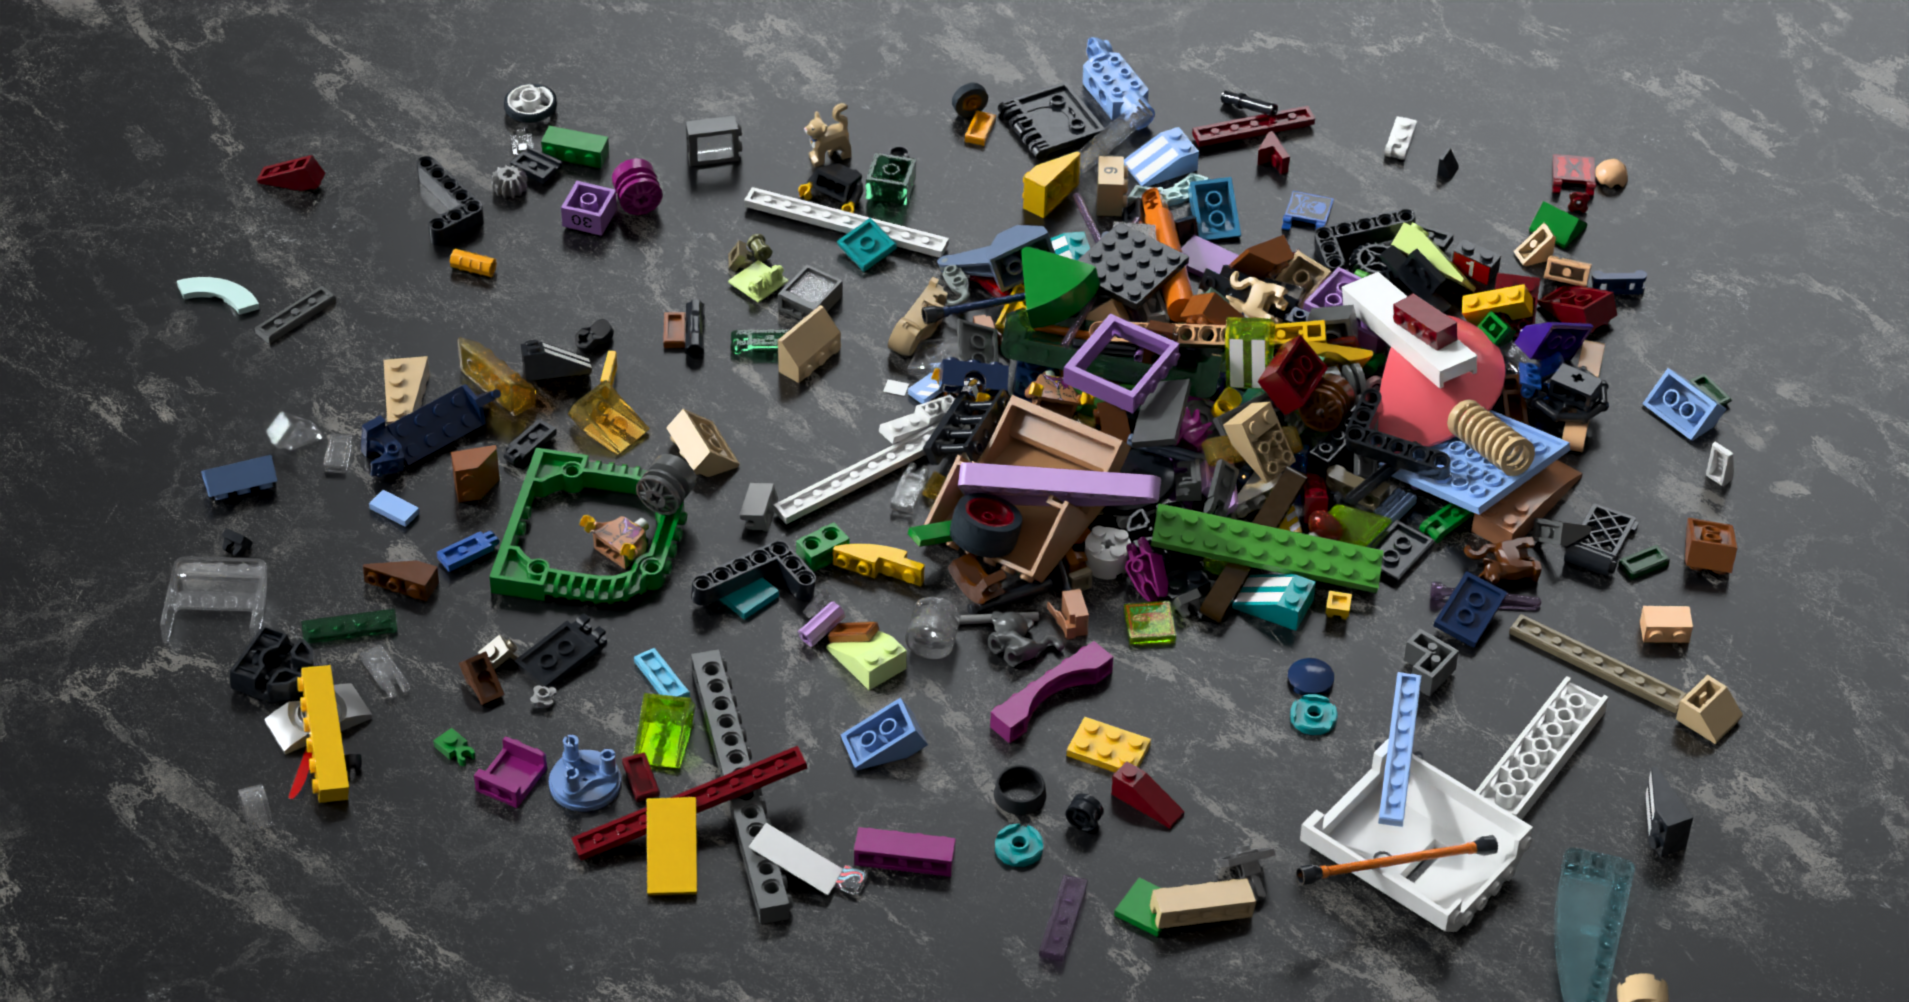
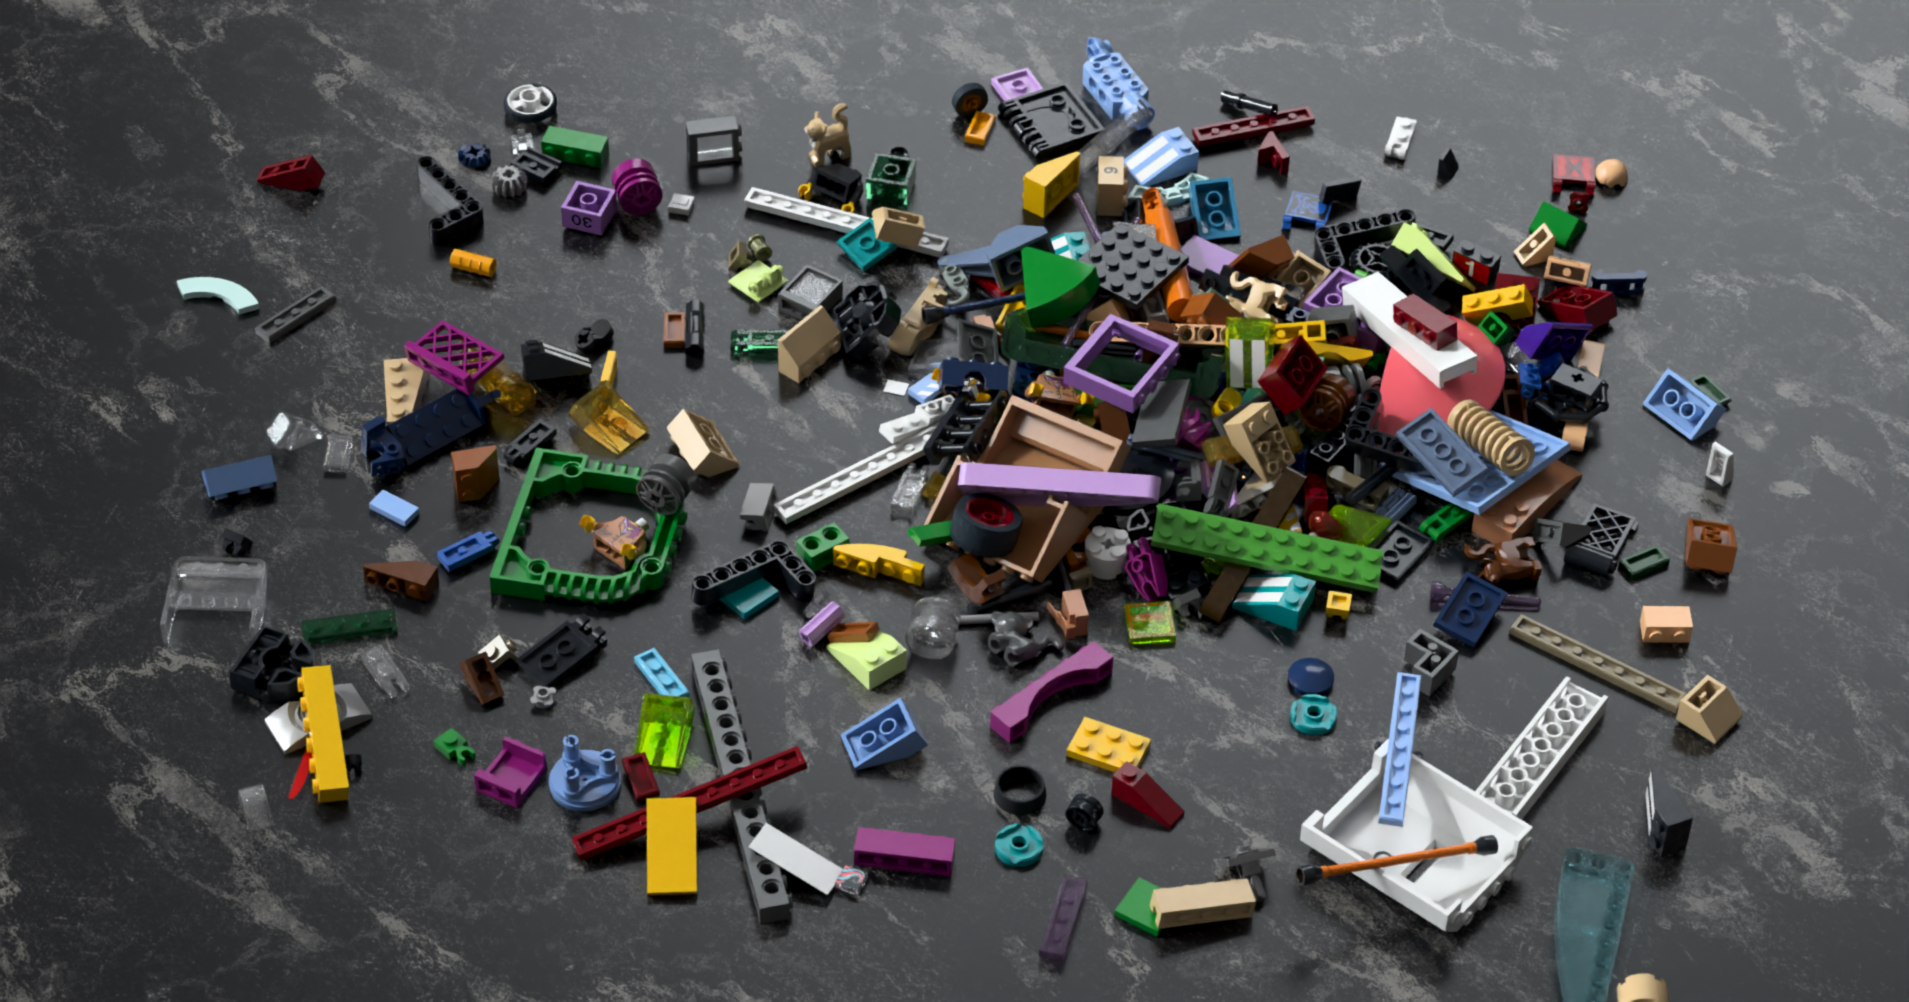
(442, 366): none -> magenta fence
(467, 159): none -> dark blue gear
(681, 204): none -> white tile
(877, 308): none -> black connector
(898, 226): none -> tan slope
(1015, 84): none -> lavender tile
(1340, 189): none -> black tile
(1442, 452): none -> sand blue tile

